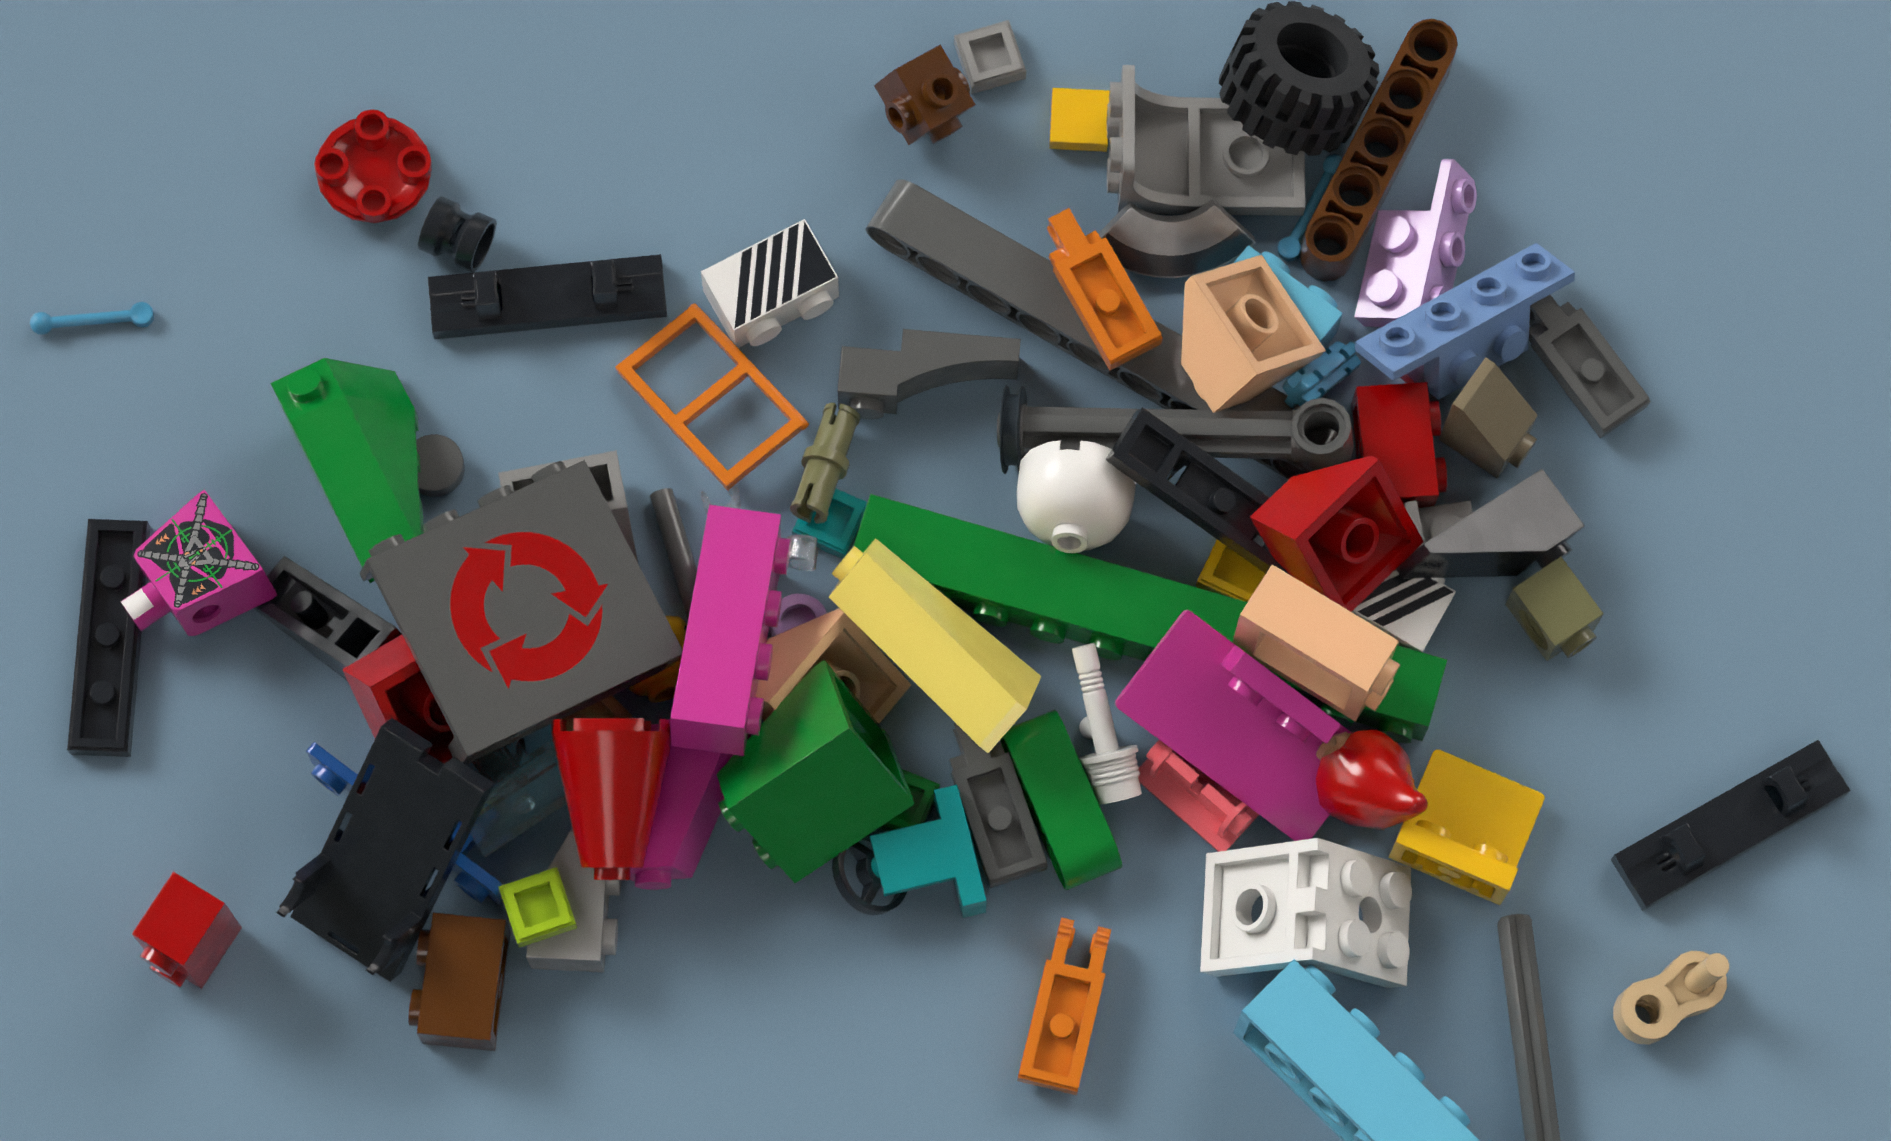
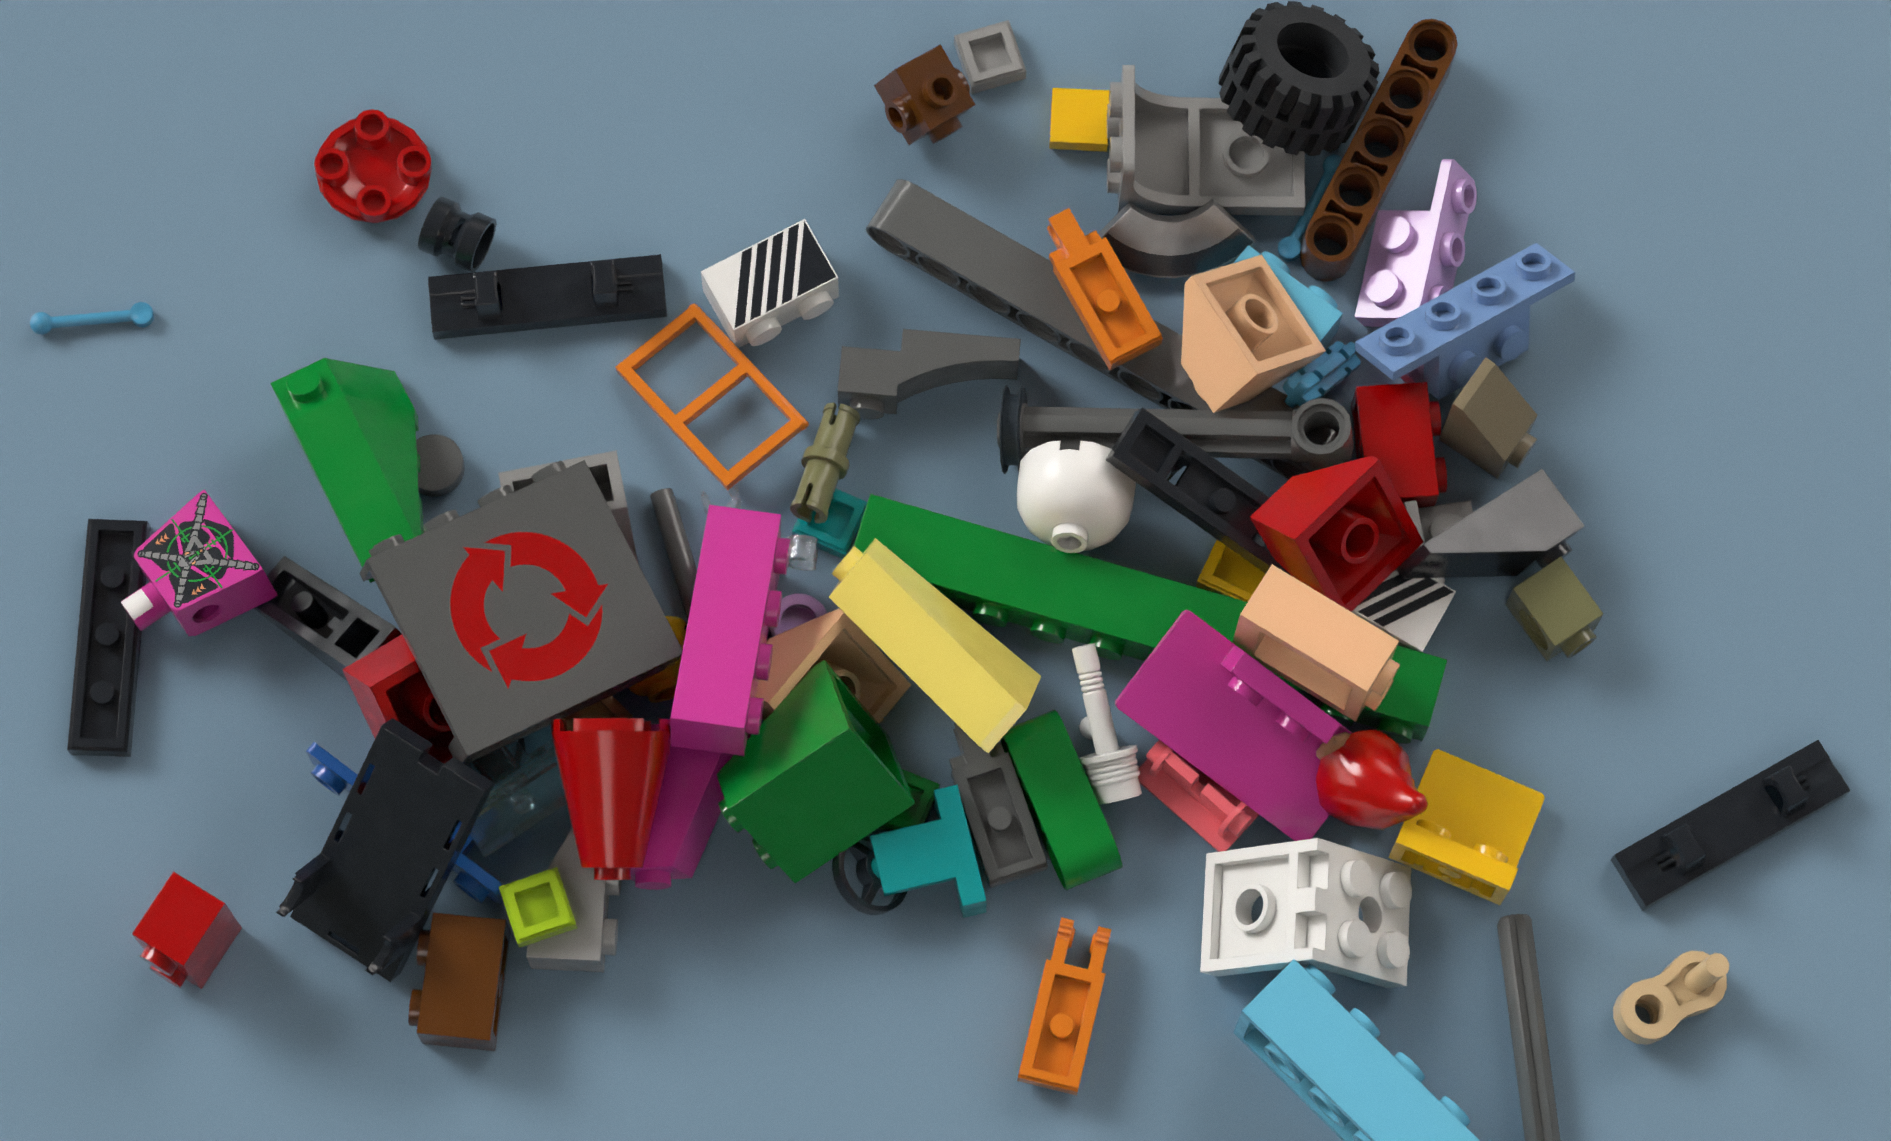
(1585, 365): dark grey hinge -> none

